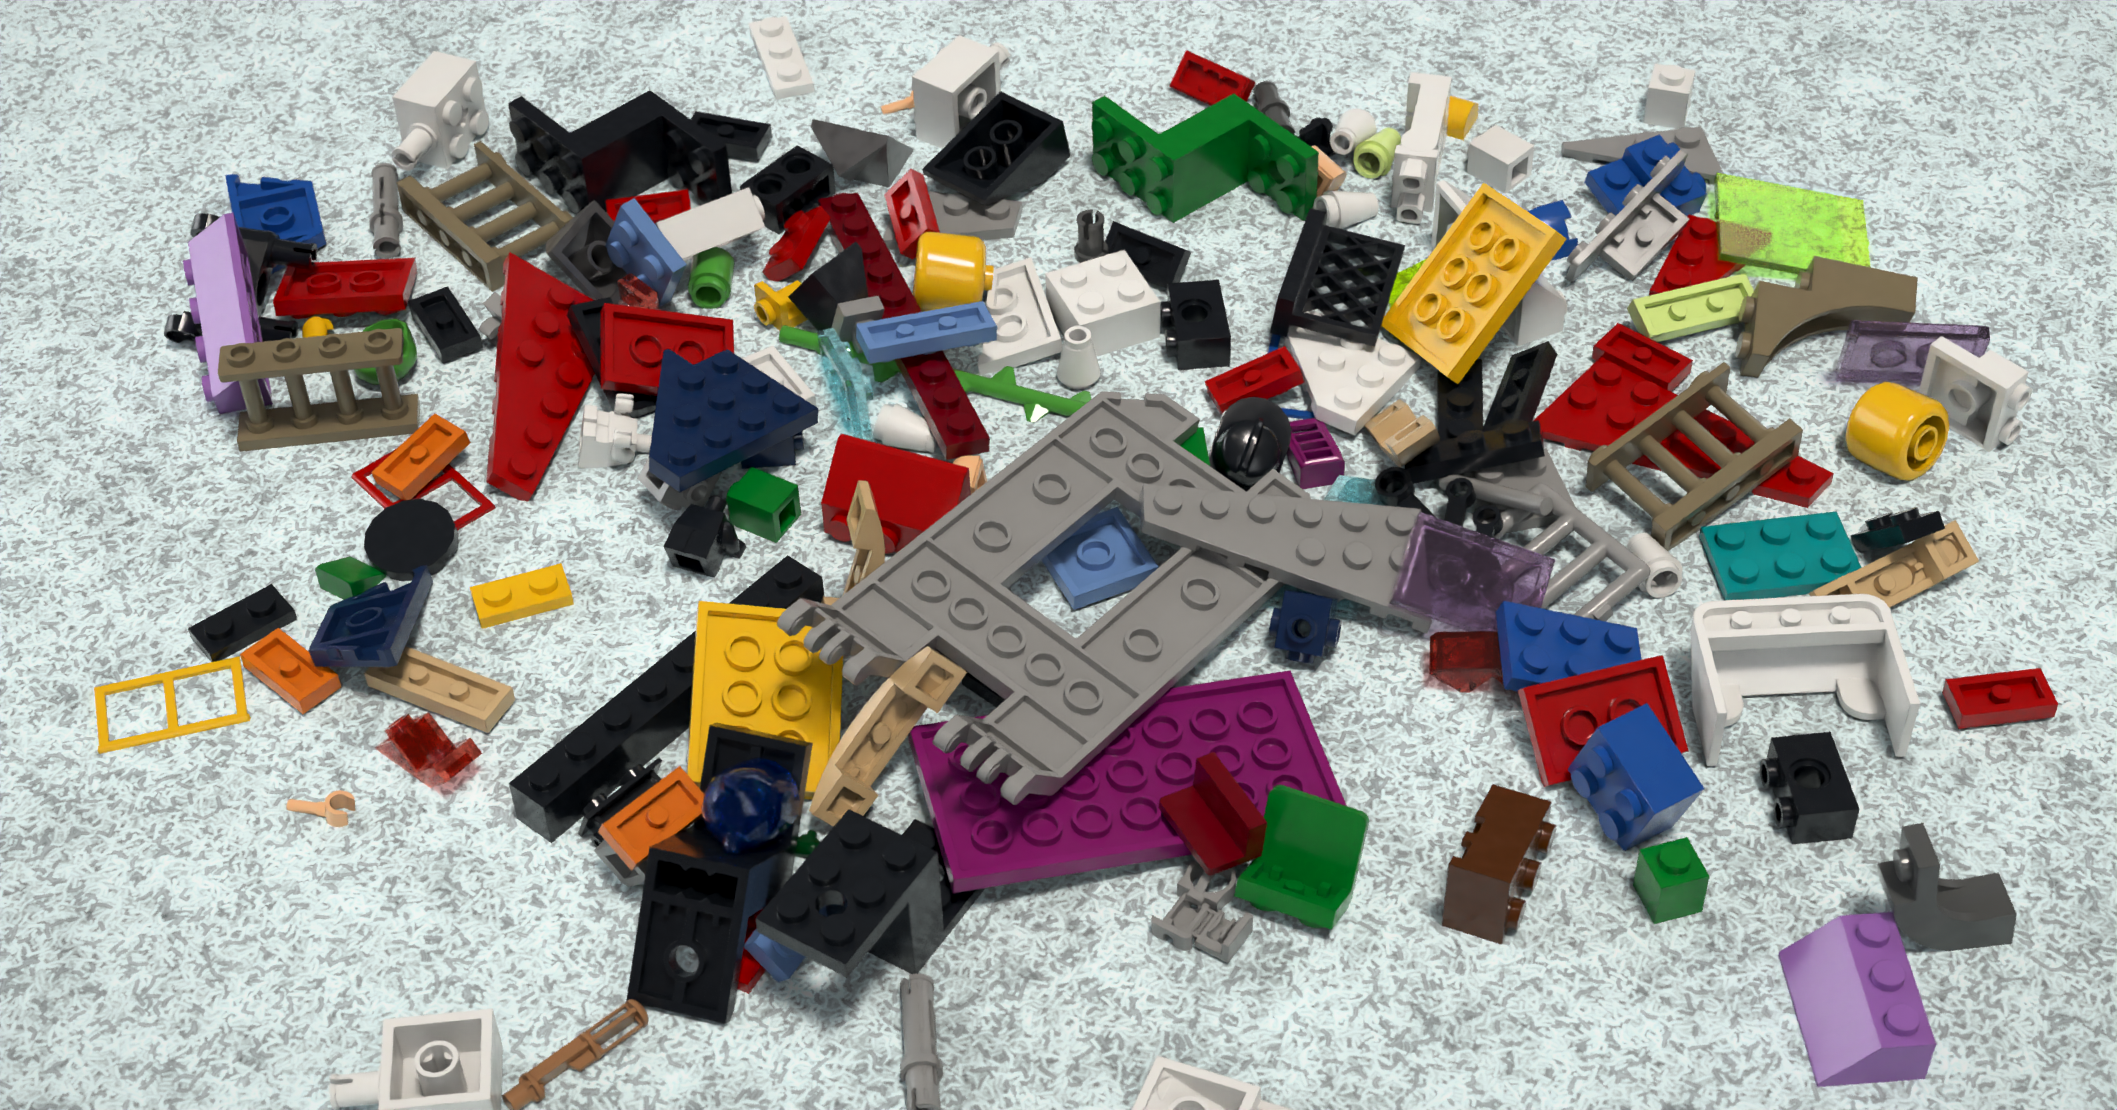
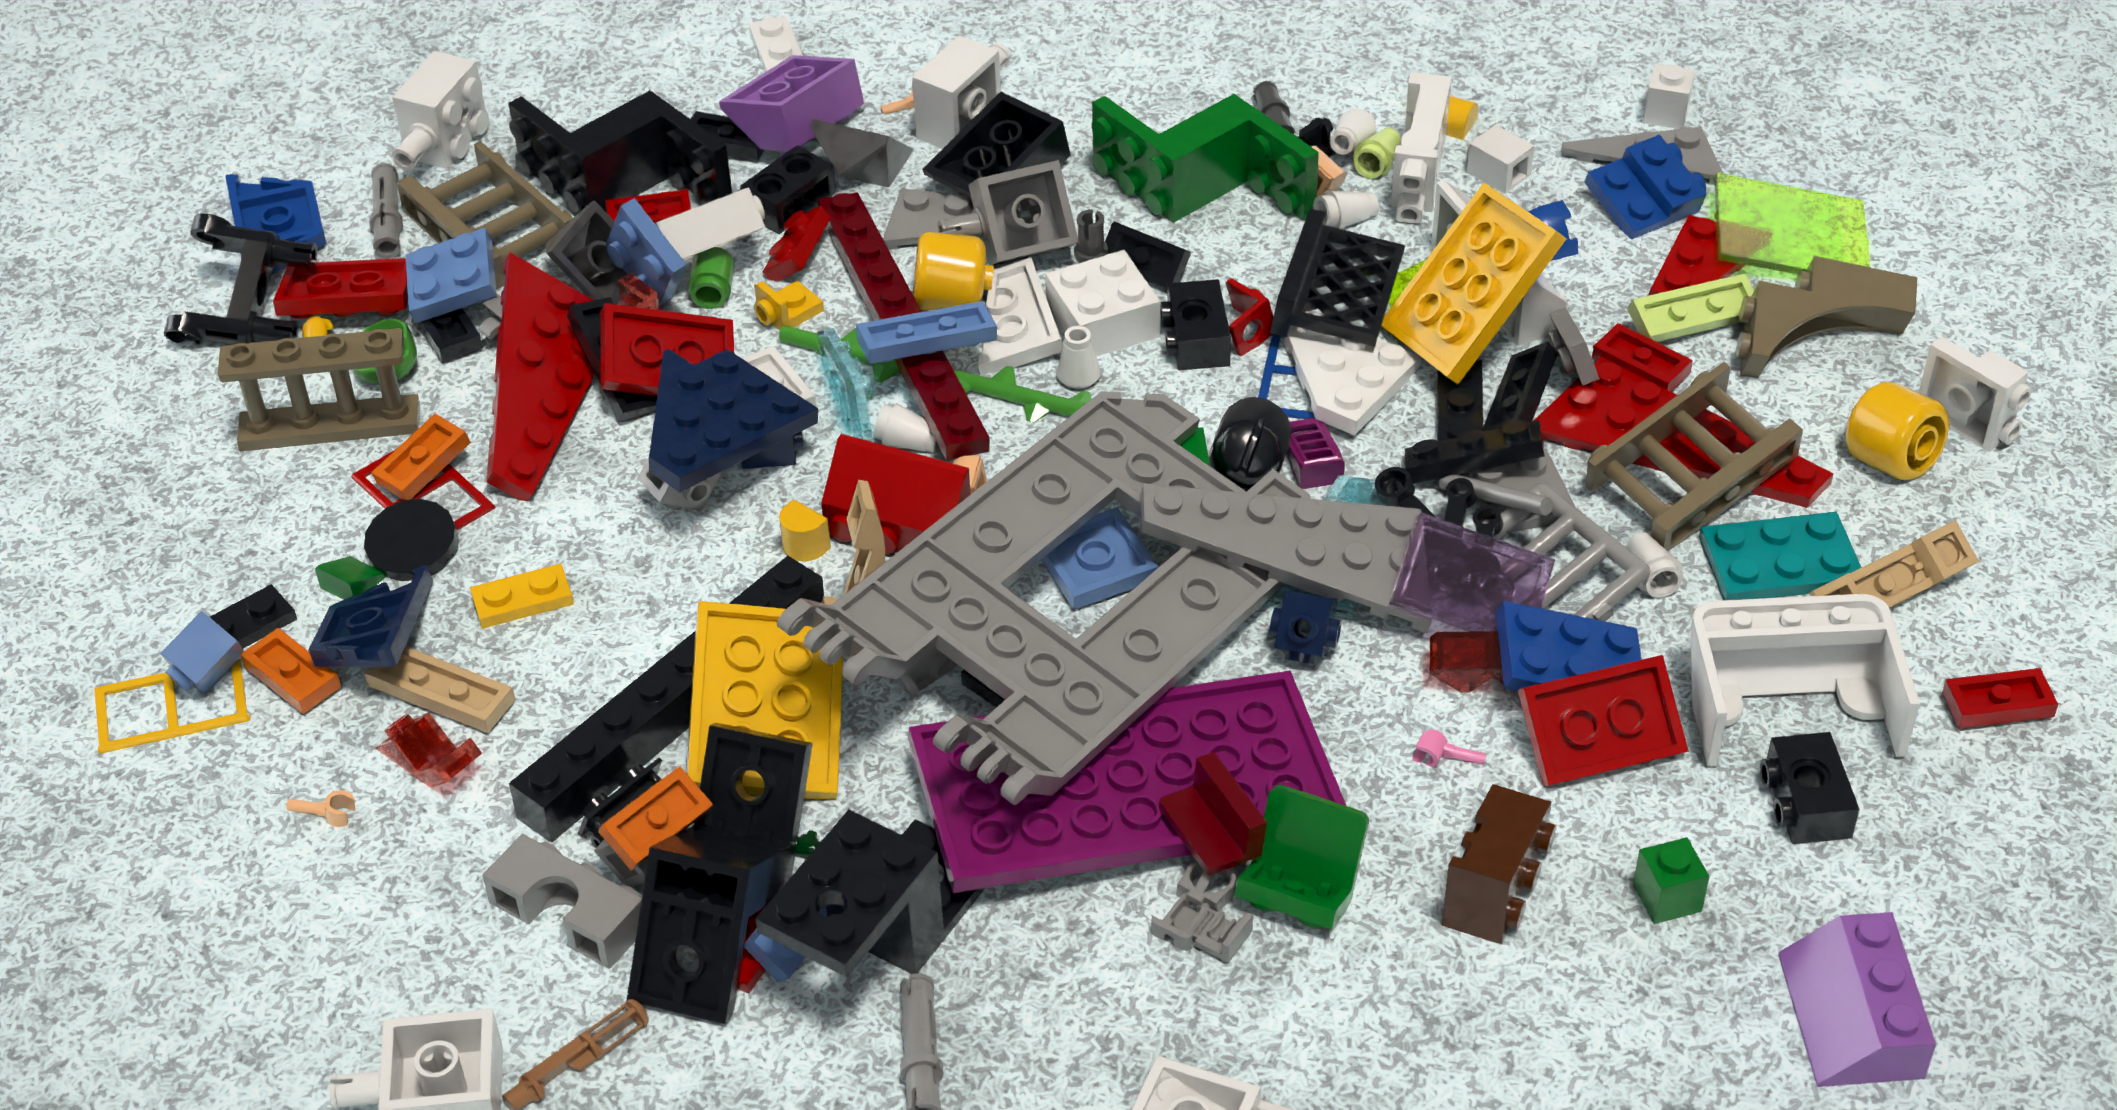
(201, 654): none -> medium blue brick
(223, 306): slope -> none
(450, 275): none -> medium blue plate
(538, 876): none -> light grey arch
(610, 436): white piece -> none
(703, 538): black piece -> none
(750, 804): clear blue piece -> none
(763, 504): green brick -> none
(782, 102): none -> medium lavender slope
(803, 532): none -> yellow brick
(833, 283): black slope -> none
(853, 313): light grey tile -> none
(879, 731): tan slope -> none
(910, 211): red plate -> none
(995, 217): none -> light grey brick
(1209, 80): red plate -> none
(1254, 308): none -> red bracket
(1258, 378): red plate -> none
(1401, 433): tan slope -> none
(1437, 746): none -> bright pink hand
(1571, 347): none -> light grey plate
(1634, 778): blue brick -> none
(1638, 230): light grey bracket -> none
(1897, 529): black plate -> none
(1899, 349): clear purple tile -> none
(1939, 910): dark grey arch -> none

